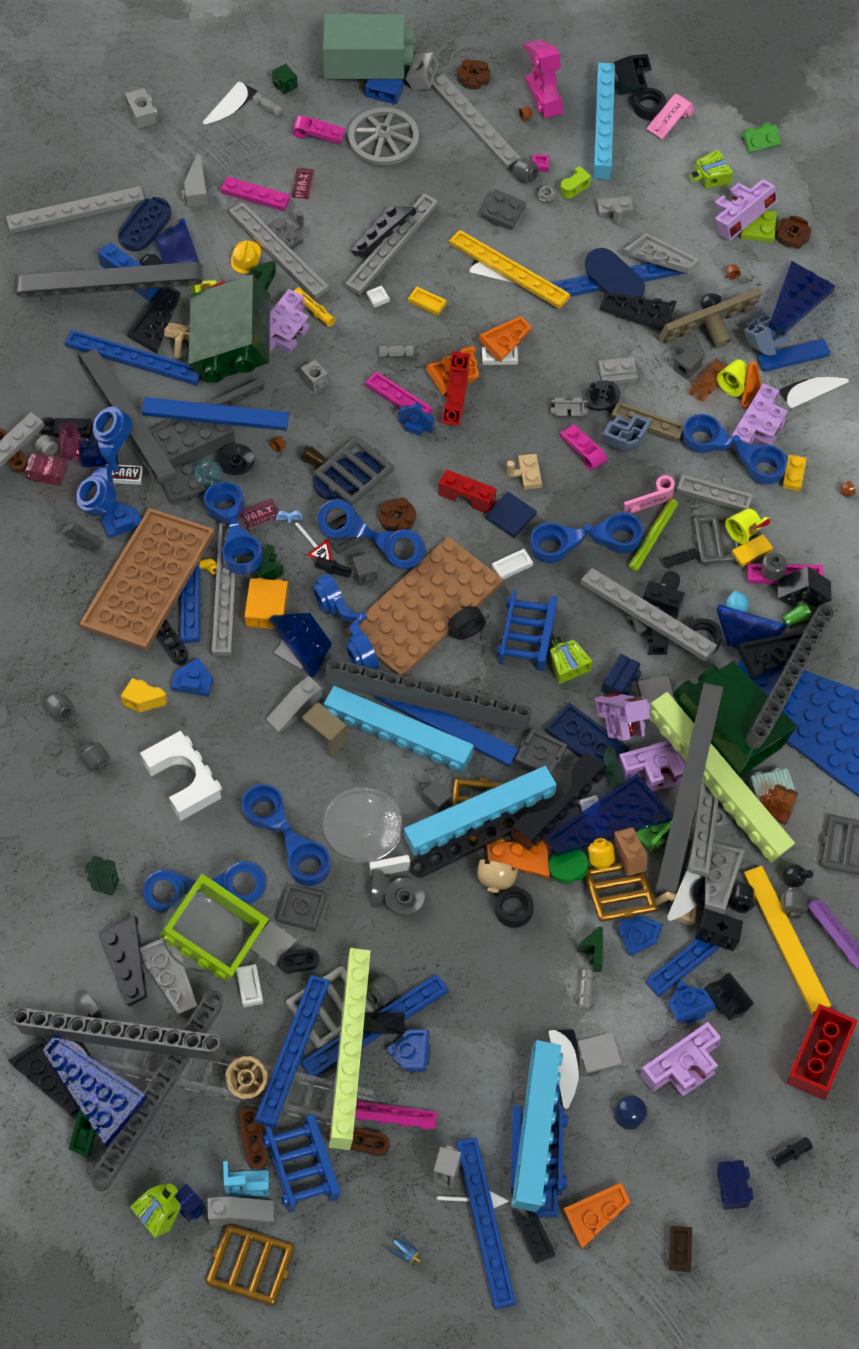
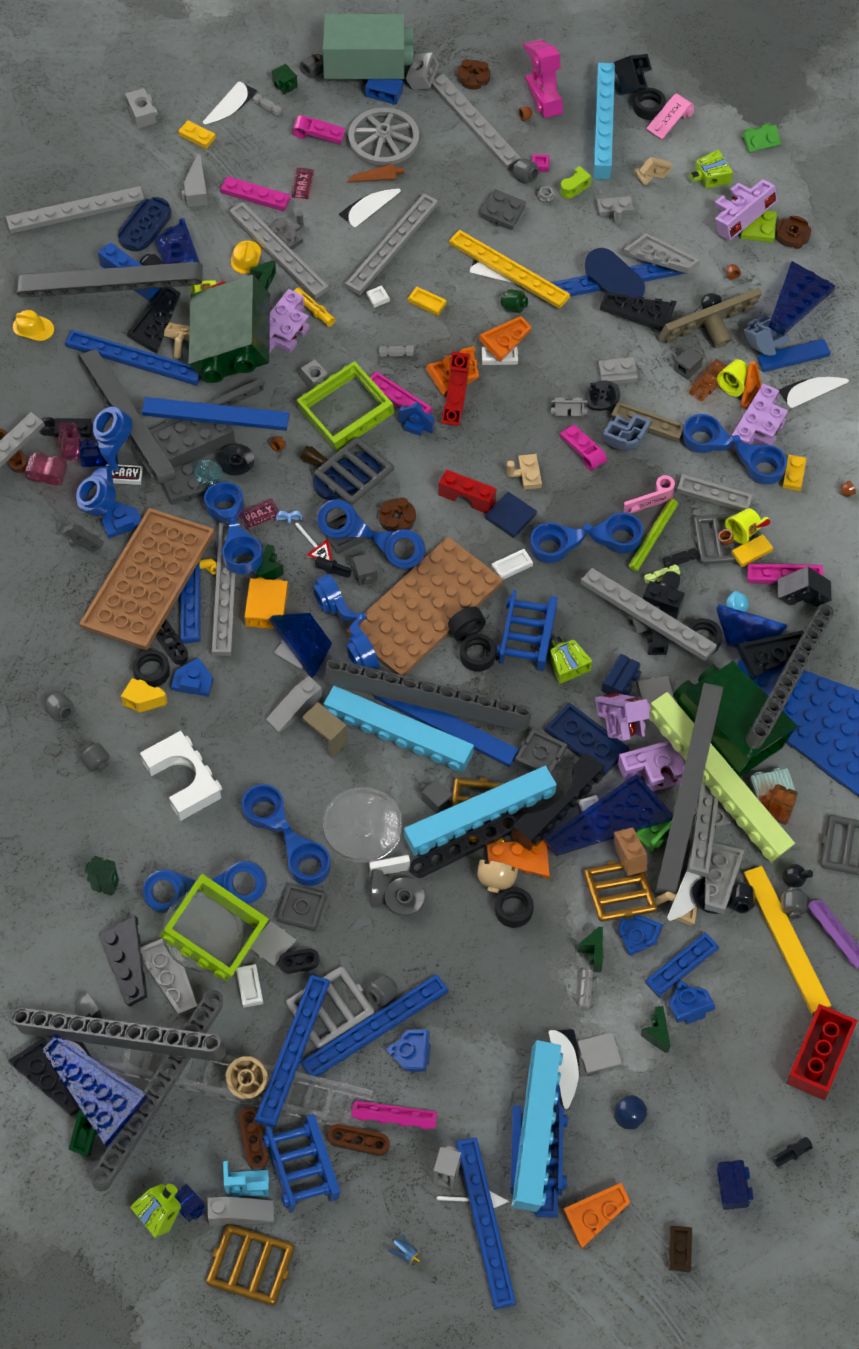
(32, 326): none -> yellow piece
(46, 446): light grey wheel -> none
(151, 655): none -> black tyre
(197, 134): none -> yellow plate
(312, 65): none -> dark grey rock
(349, 1049): yellowish green brick -> none
(360, 426): none -> lime window
(366, 206): none -> white sticker
(382, 173): none -> dark orange bar
(382, 228): black wing -> none
(384, 1023): black slope -> none
(477, 665): none -> black tyre
(514, 301): none -> dark green head
(534, 1236): black hinge -> none
(569, 867): green tile -> none
(601, 854): yellow head -> none
(612, 767): clear green plate -> none
(653, 168): none -> tan plate
(657, 576): none -> yellowish green axle
(658, 1033): none -> dark green slope
(685, 1063): lavender piece -> none
(719, 930): black brick -> none
(726, 537): none -> dark orange hinge
(729, 996): black bracket -> none
(773, 566): dark grey head -> none
(797, 615): bright green cone -> none

